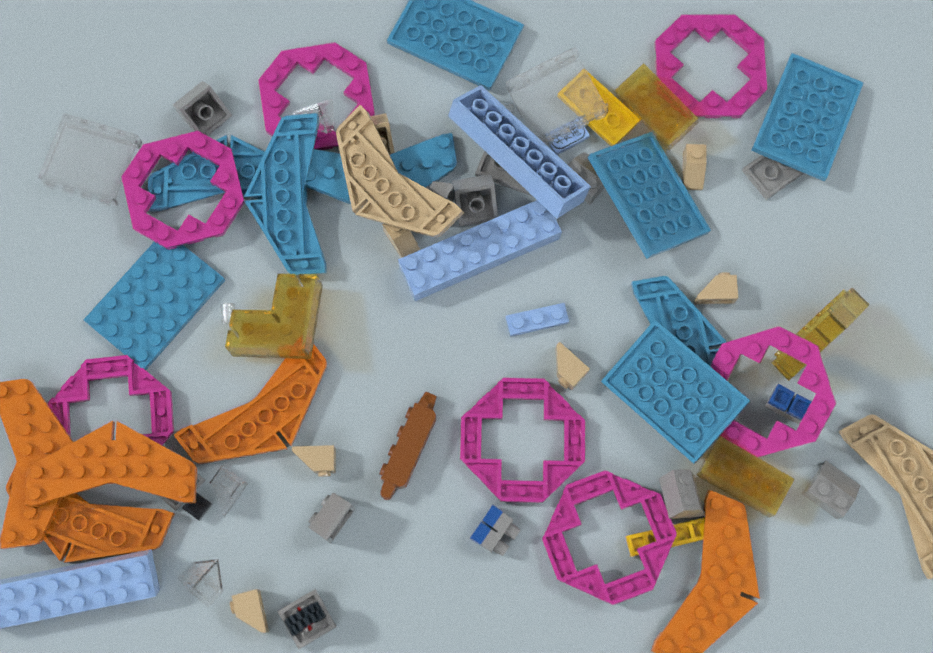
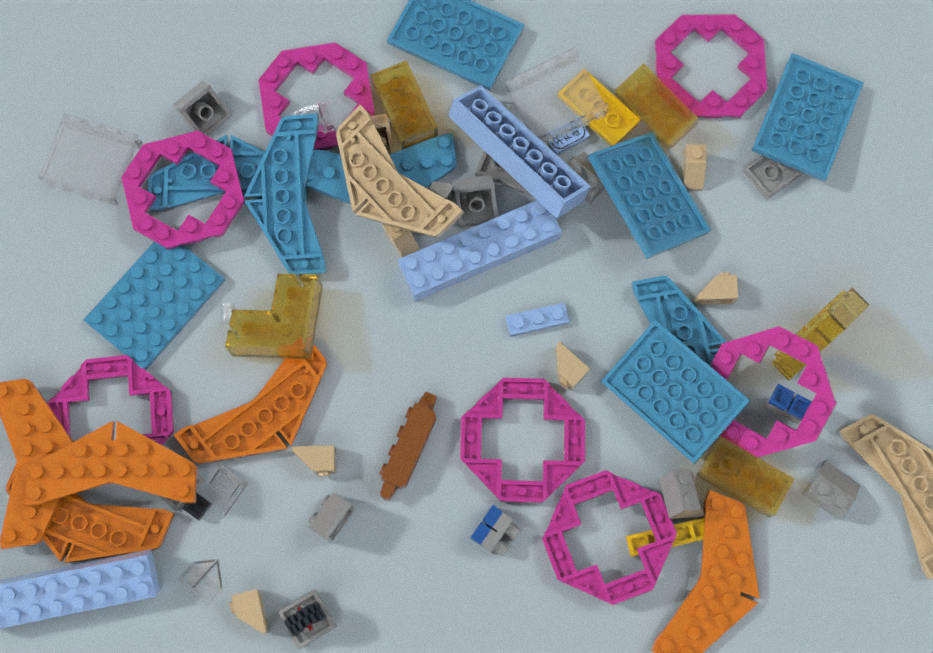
(404, 105): none -> clear yellow brick

